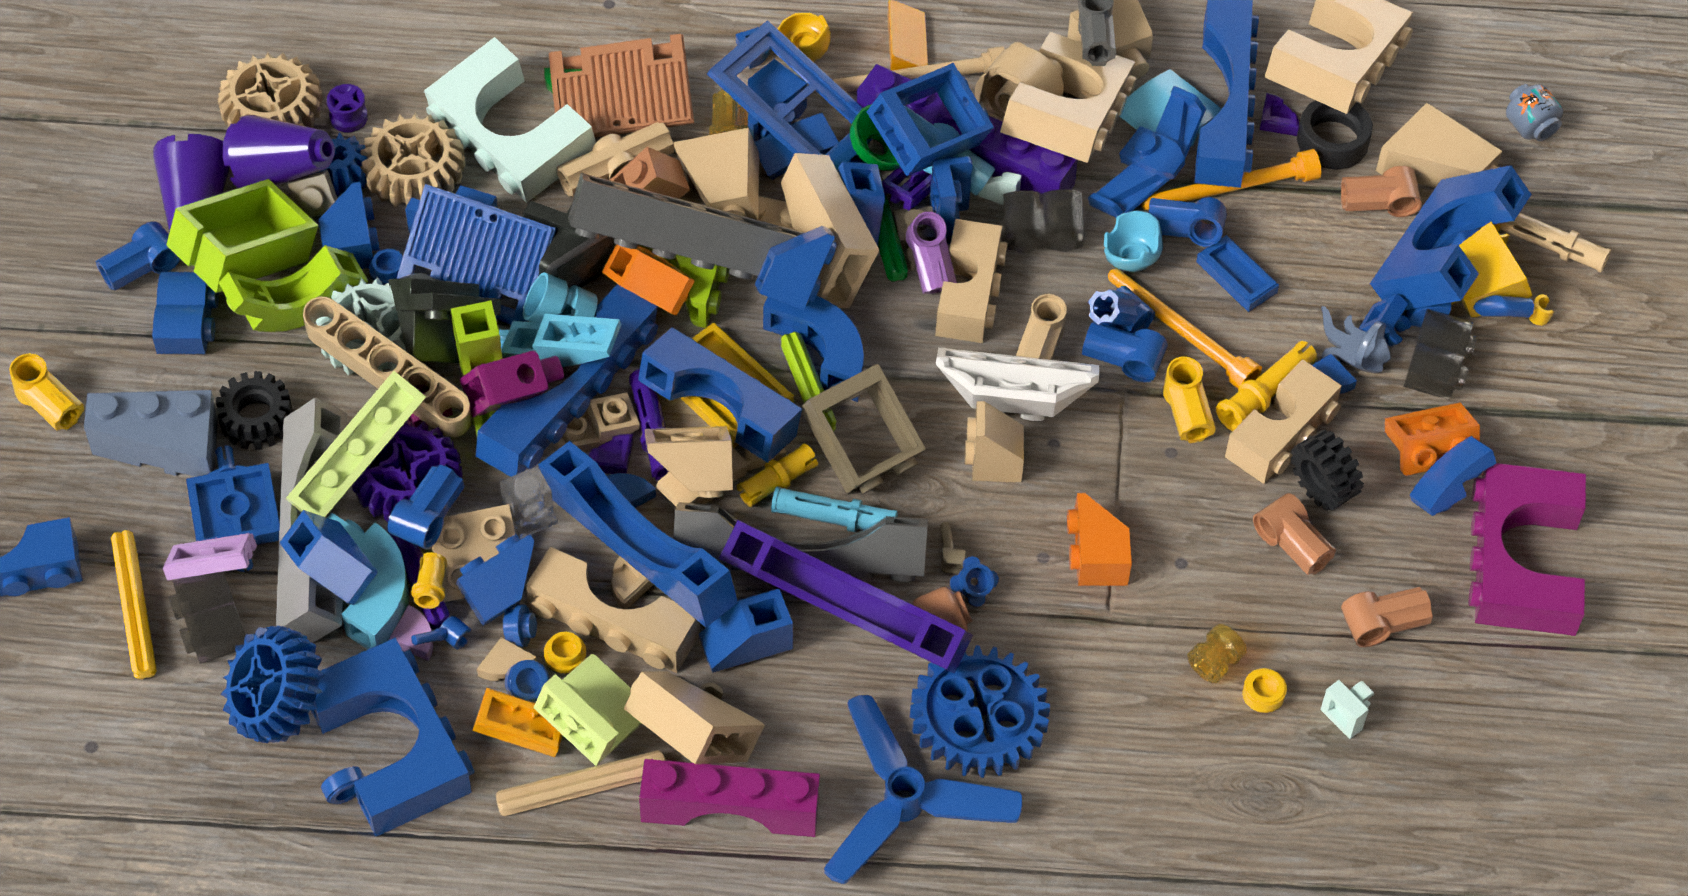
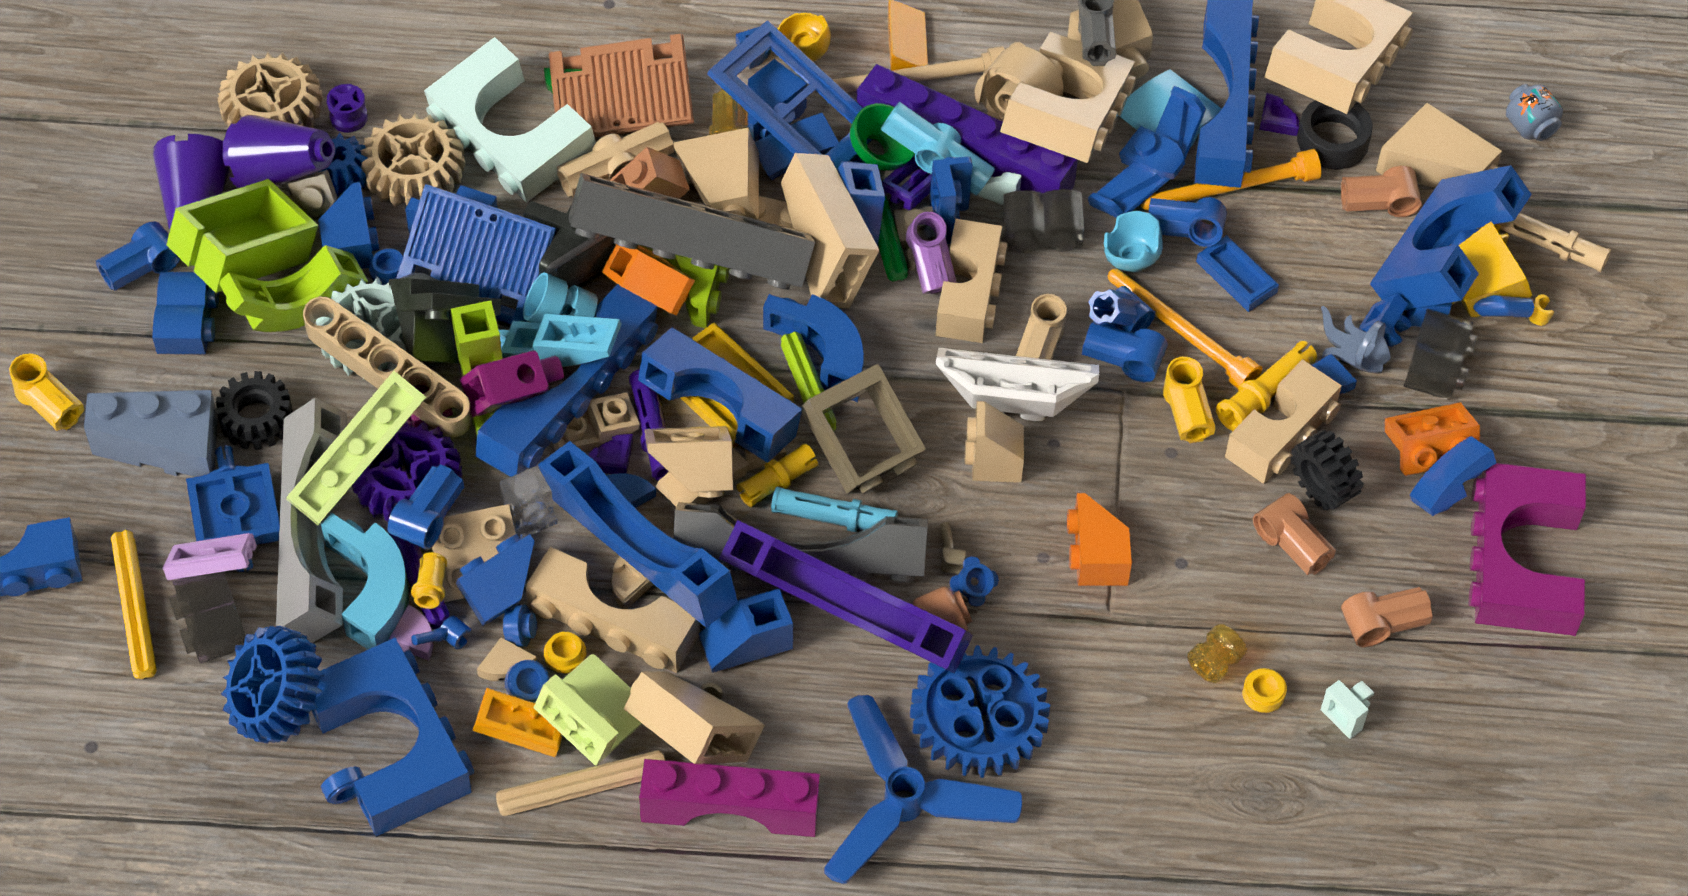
(329, 555): slope -> none
(794, 267): blue slope -> none
(902, 133): blue window -> none

